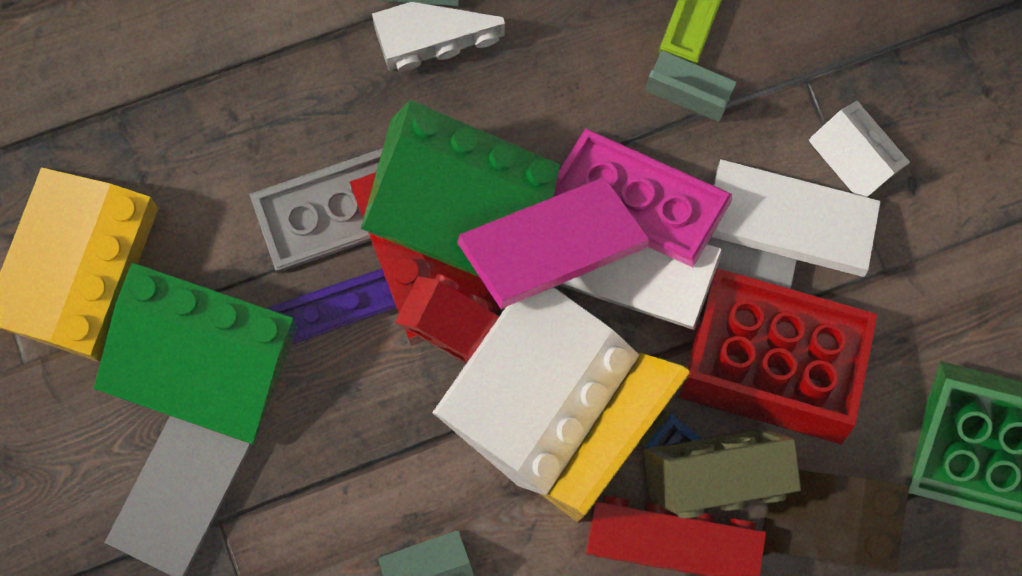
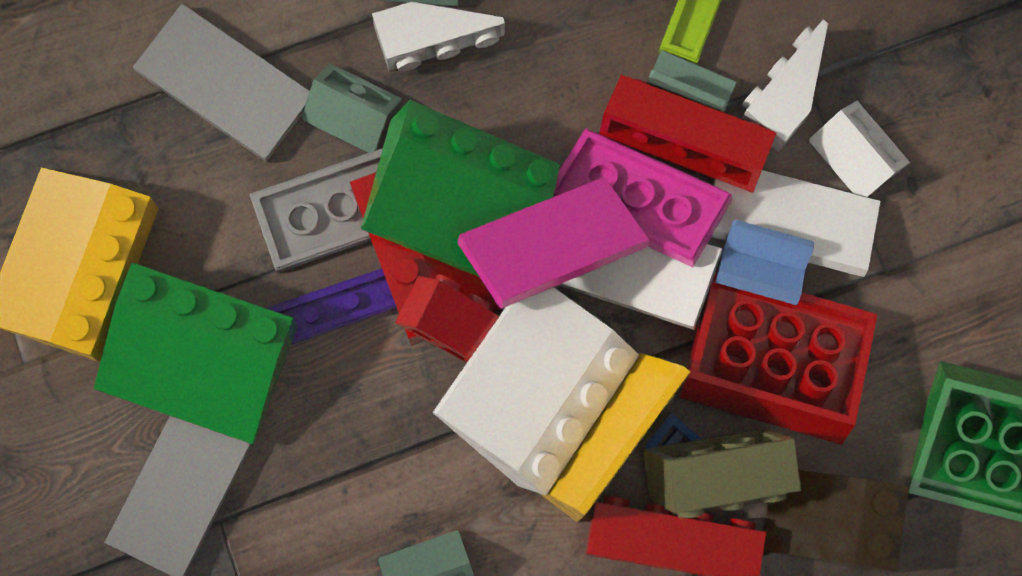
(223, 82): none -> light grey tile
(349, 107): none -> sand green panel
(687, 133): none -> red brick
(764, 262): none -> medium blue panel
(791, 91): none -> white slope

